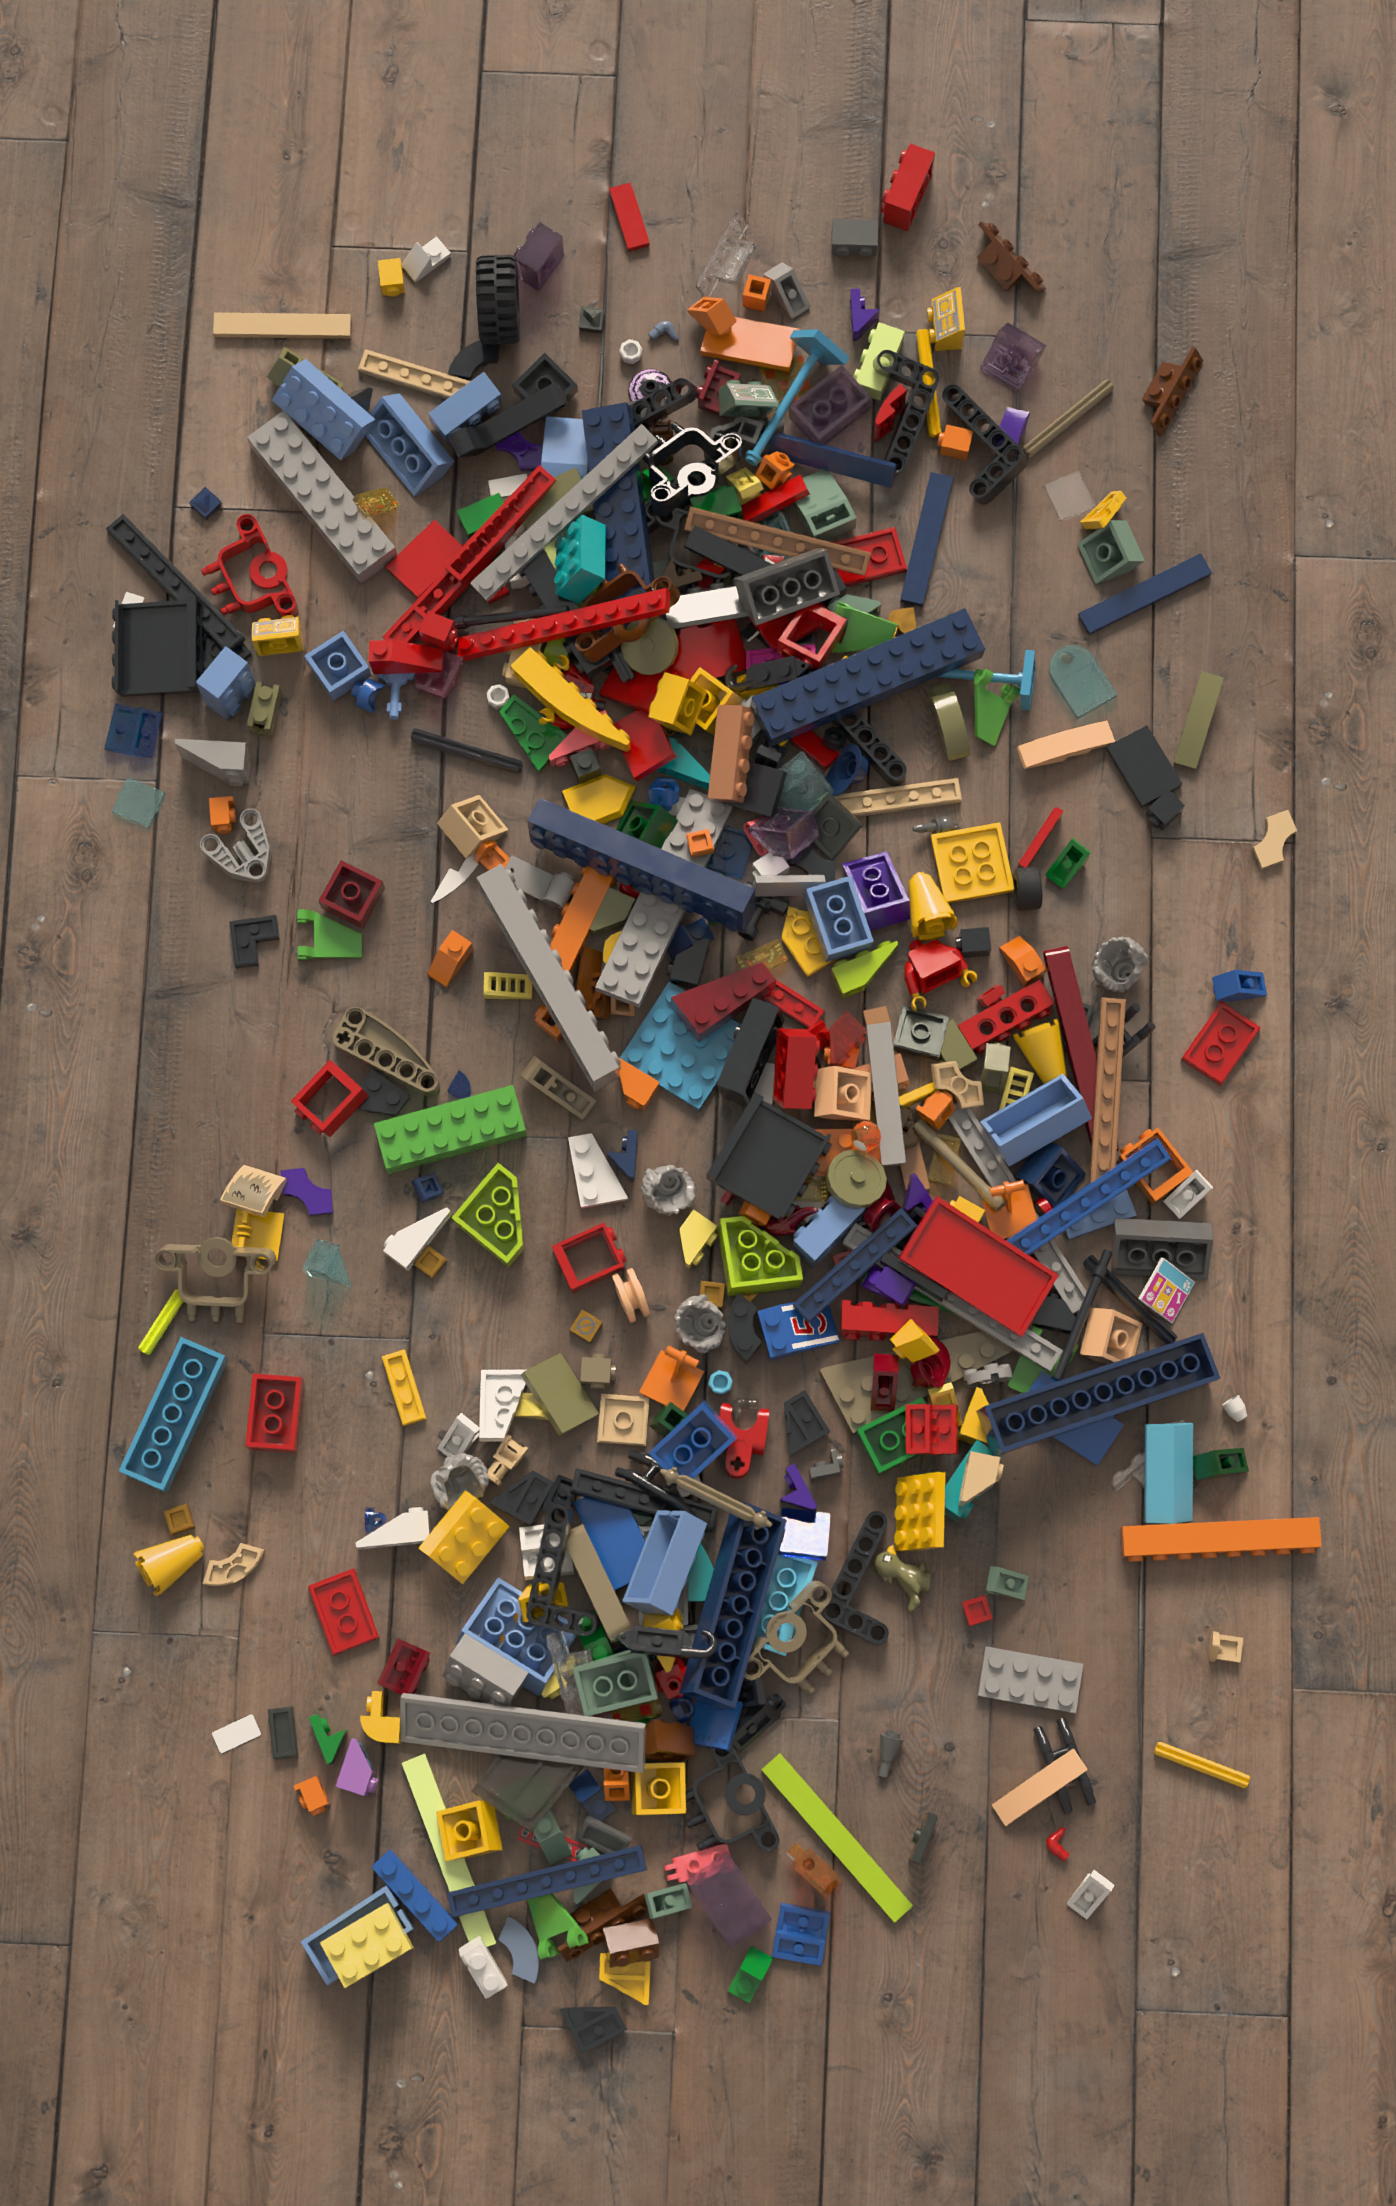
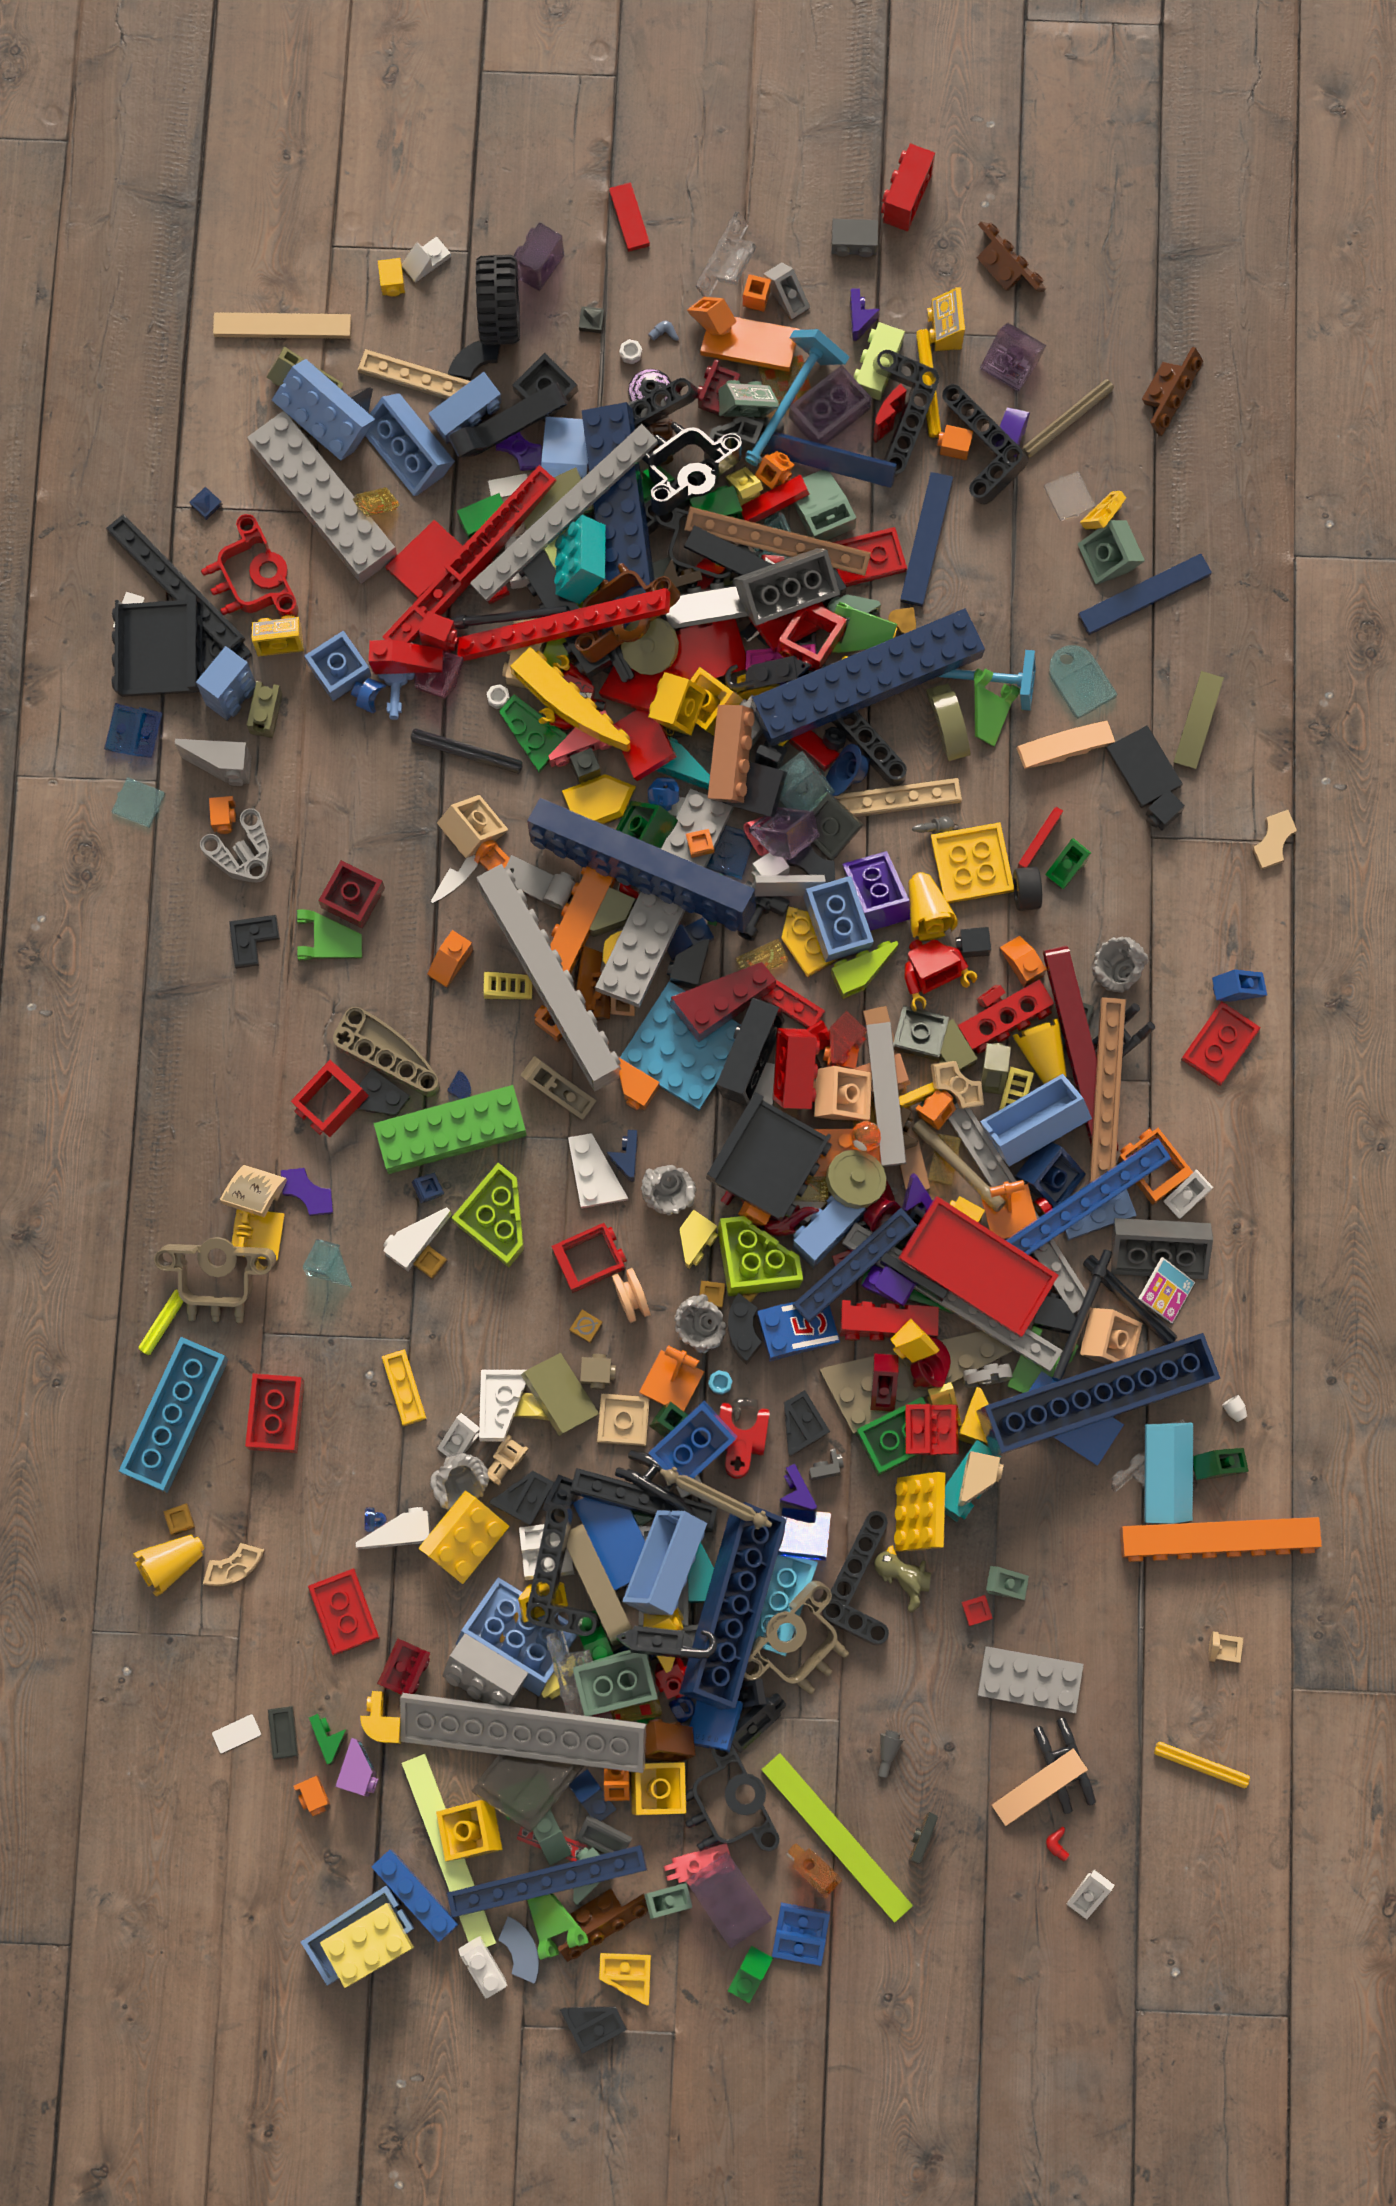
(631, 1943): brick -> none

